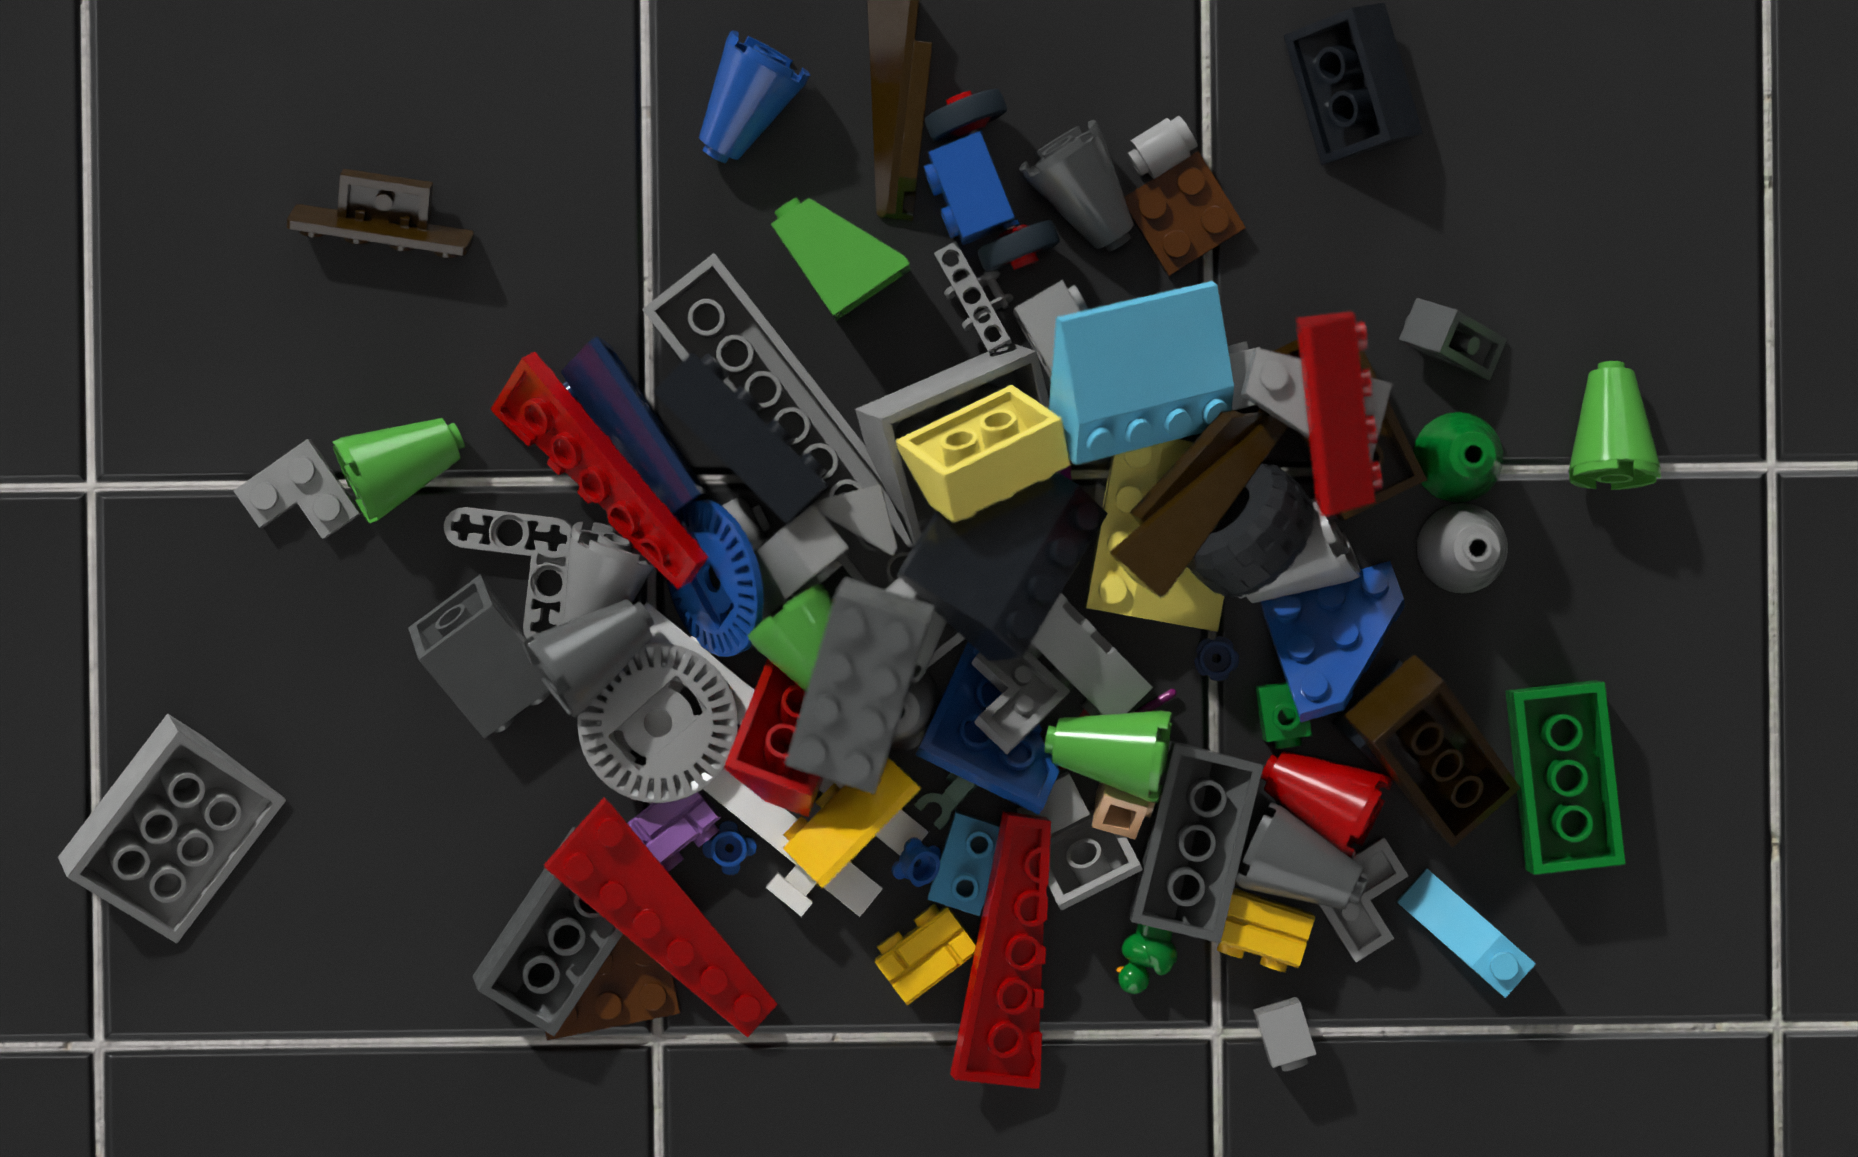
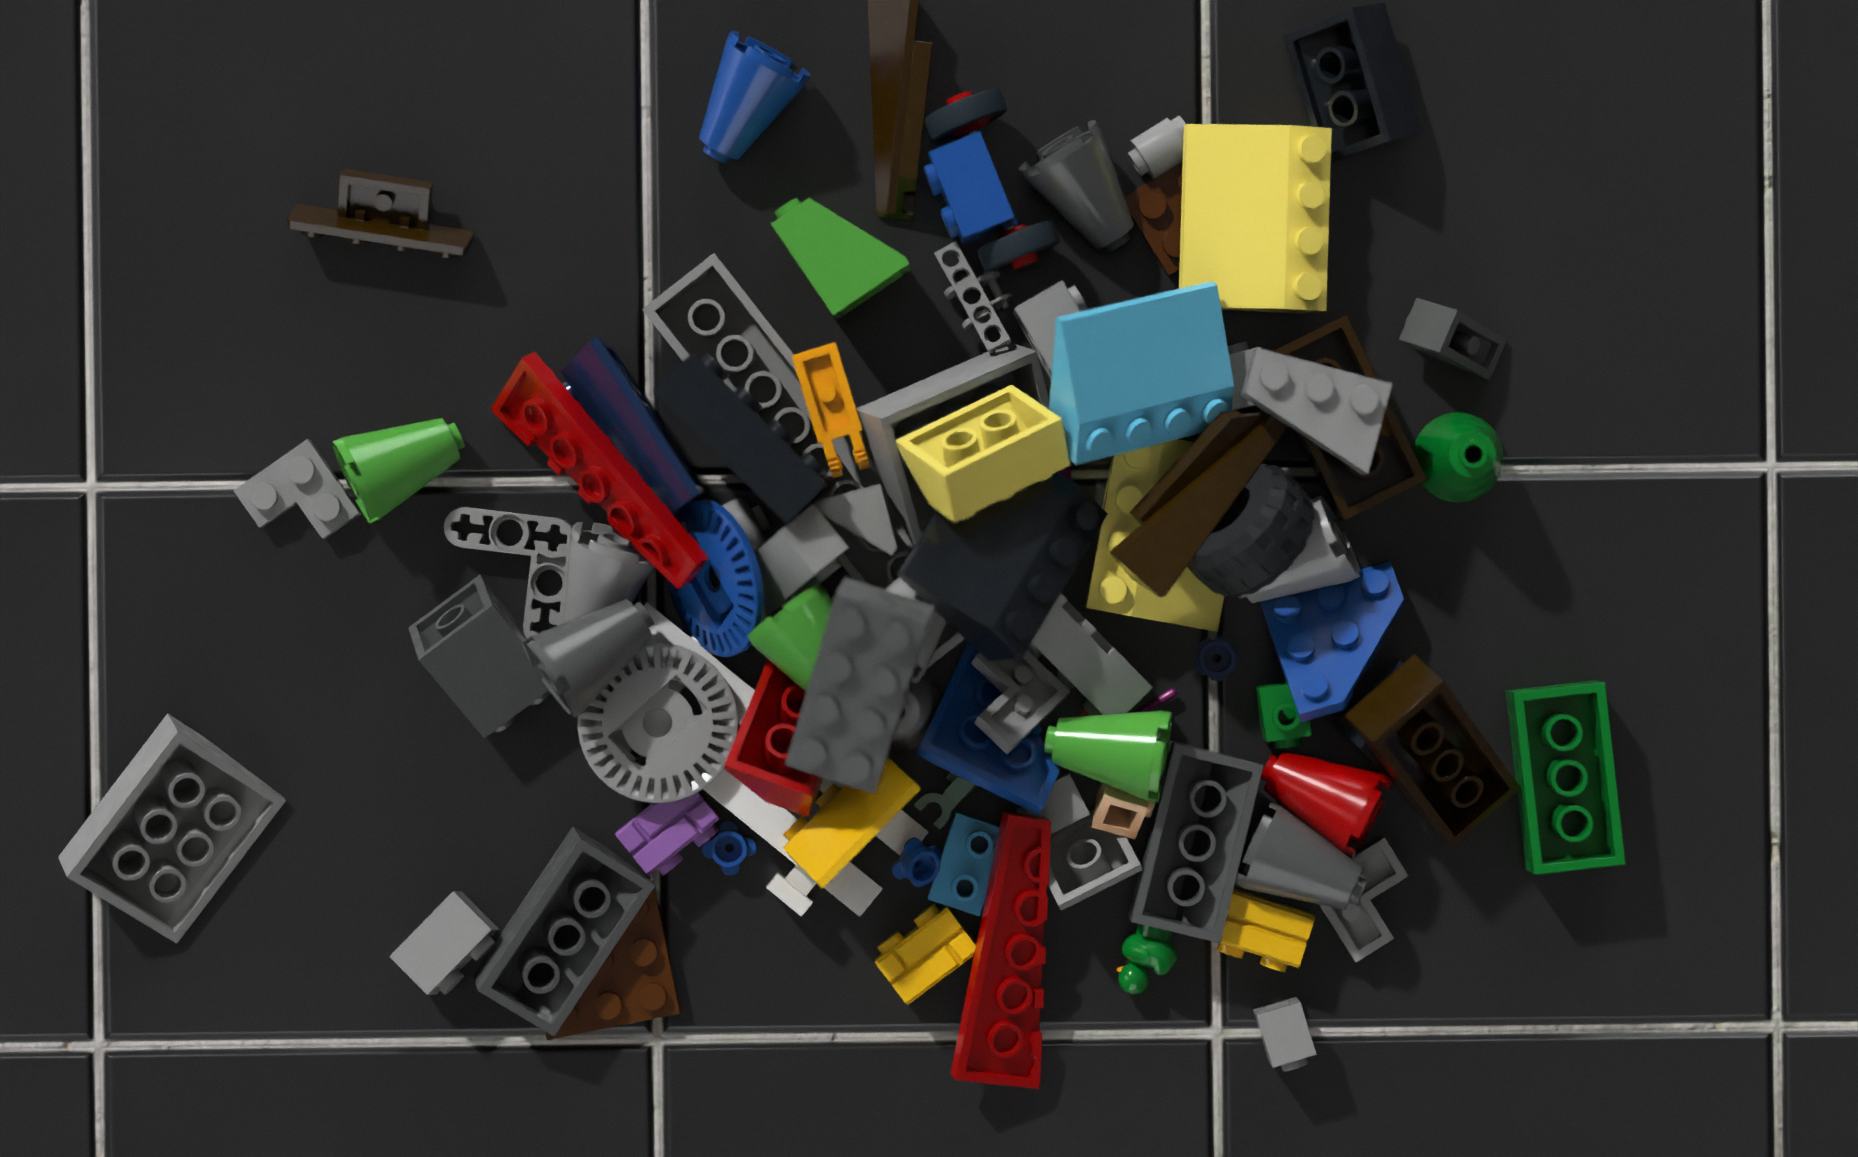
(446, 944): none -> light grey brick
(638, 896): red wing -> none
(830, 403): none -> light orange hinge
(1257, 215): none -> light yellow slope
(1336, 411): red slope -> none
(1446, 553): light grey cone -> none
(1466, 933): medium azure slope -> none
(1613, 433): bright green cone -> none

